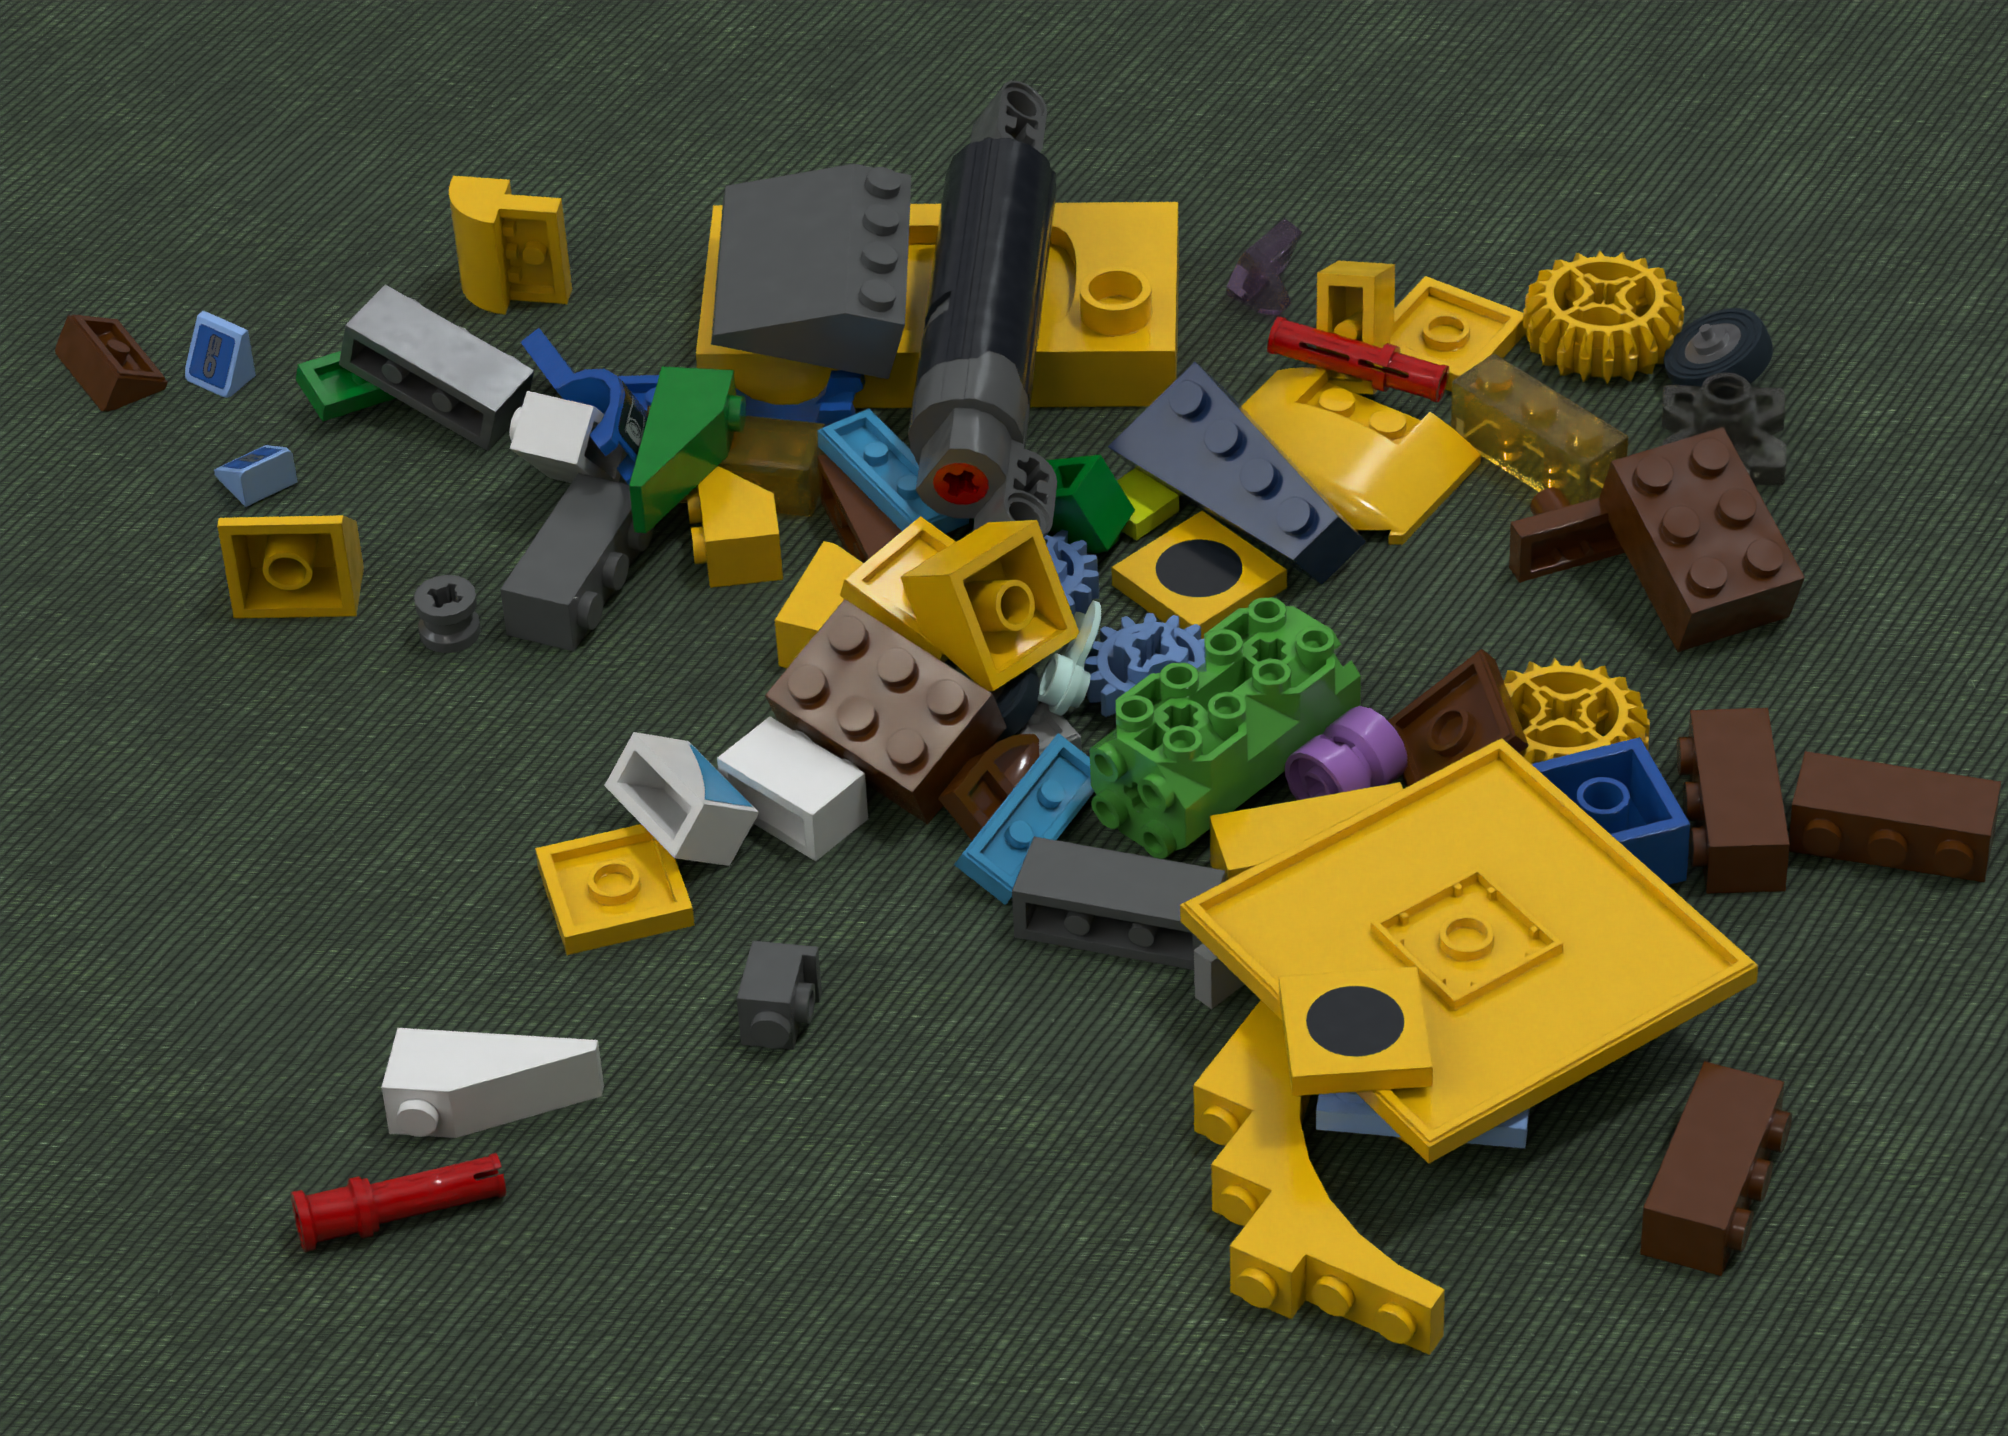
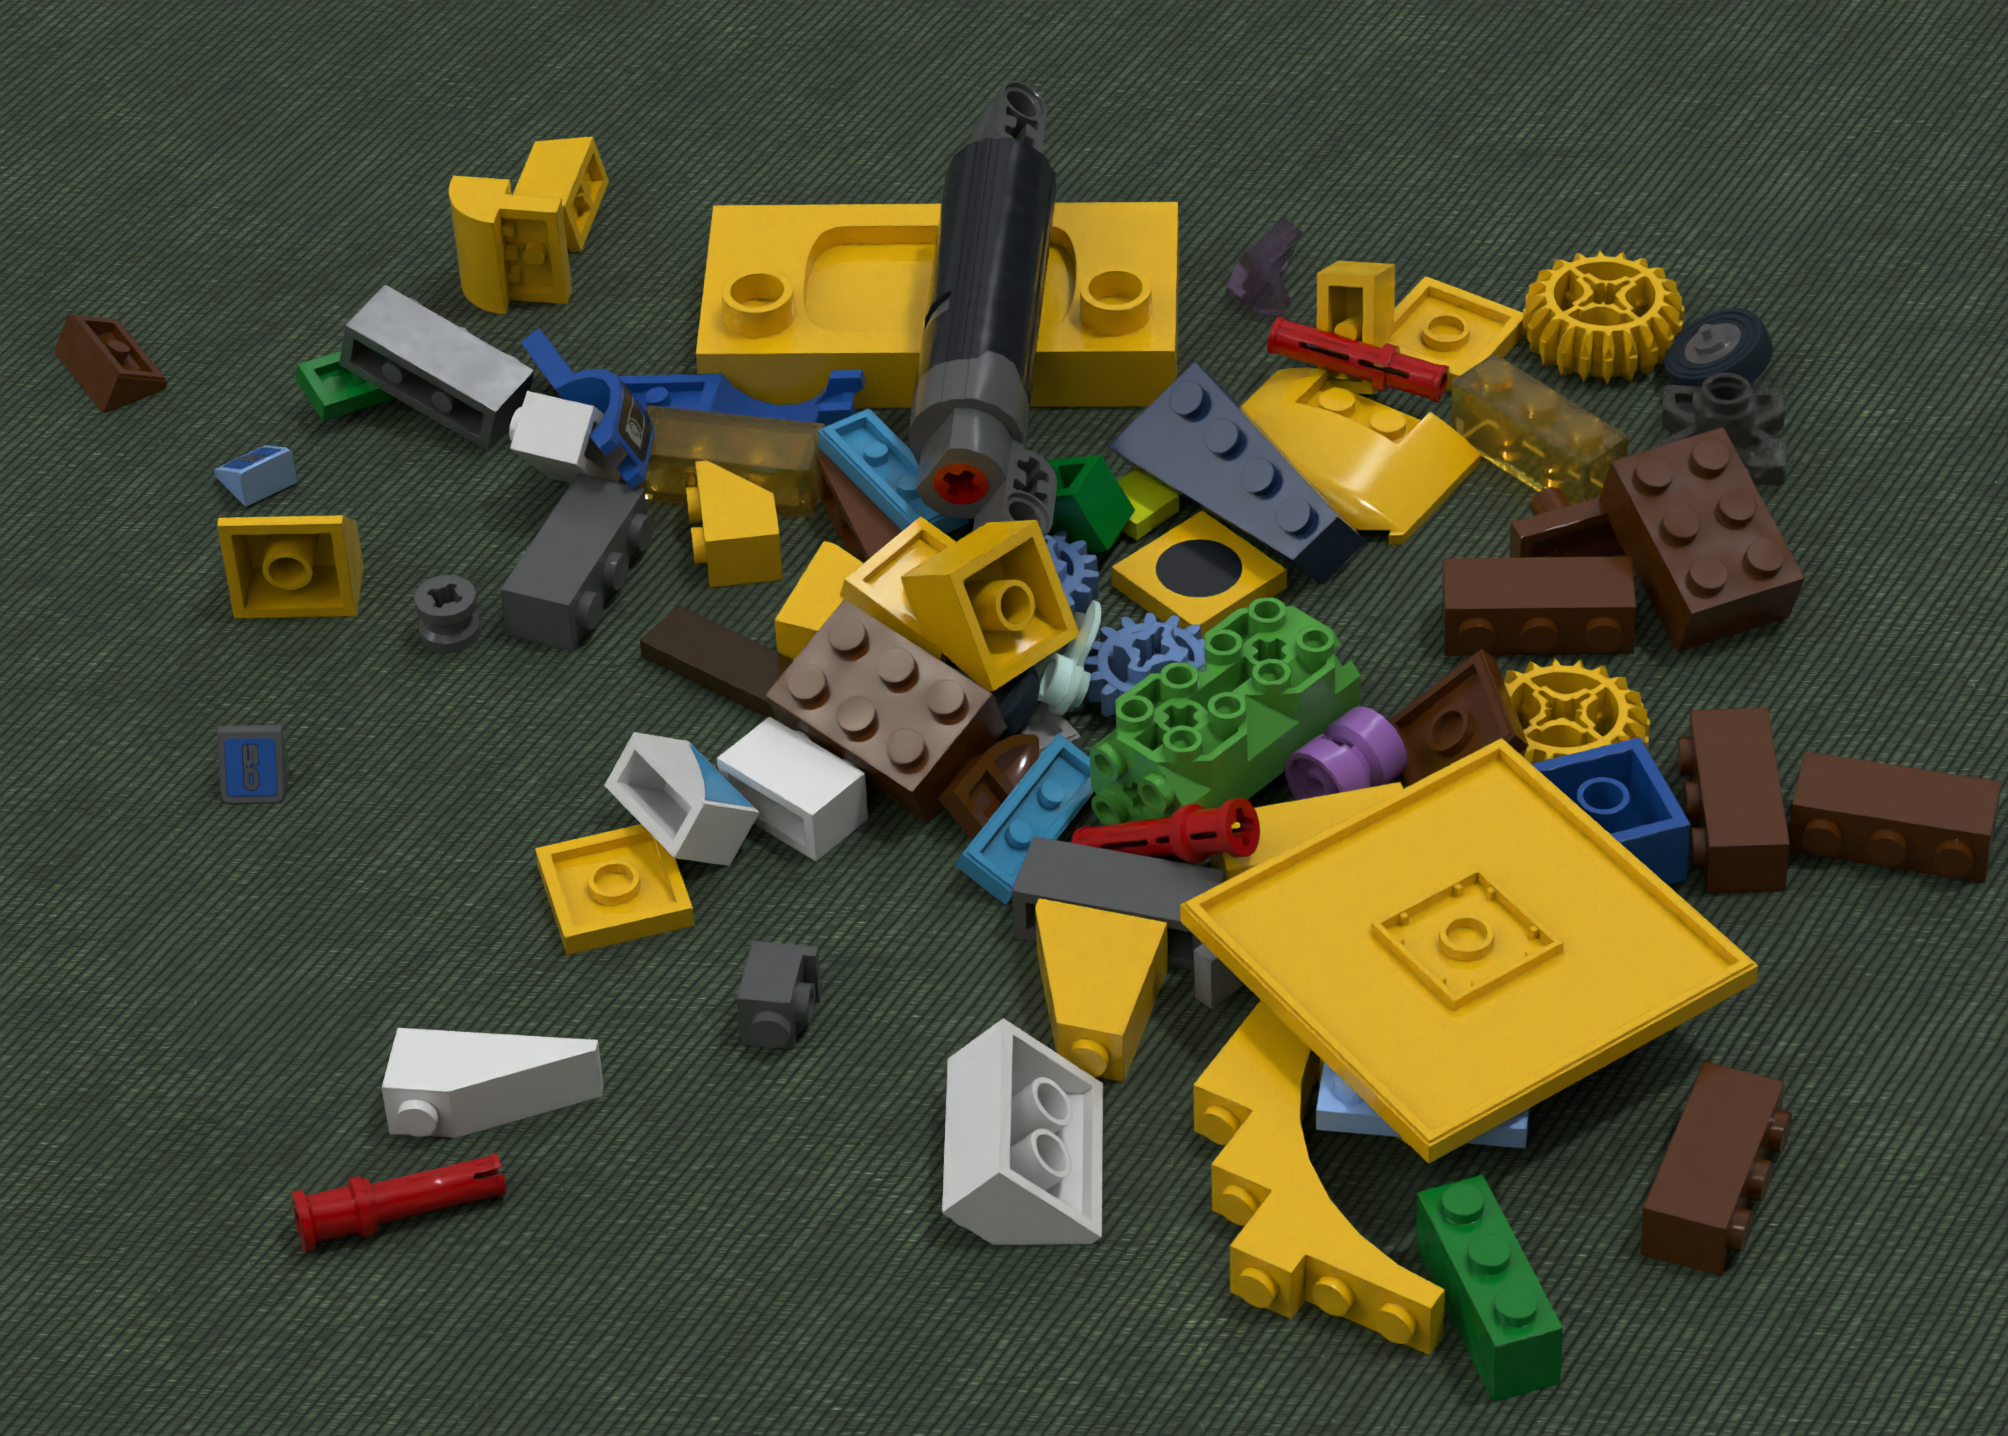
(219, 356): slope -> none
(252, 764): none -> slope
(571, 172): none -> yellow hinge
(683, 439): green slope -> none
(715, 658): none -> dark brown tile
(816, 267): dark grey slope -> none
(1022, 1142): none -> white slope
(1099, 982): none -> yellow slope
(1189, 833): none -> red pin
(1355, 1031): yellow tile -> none
(1489, 1288): none -> green brick
(1538, 605): none -> reddish brown brick

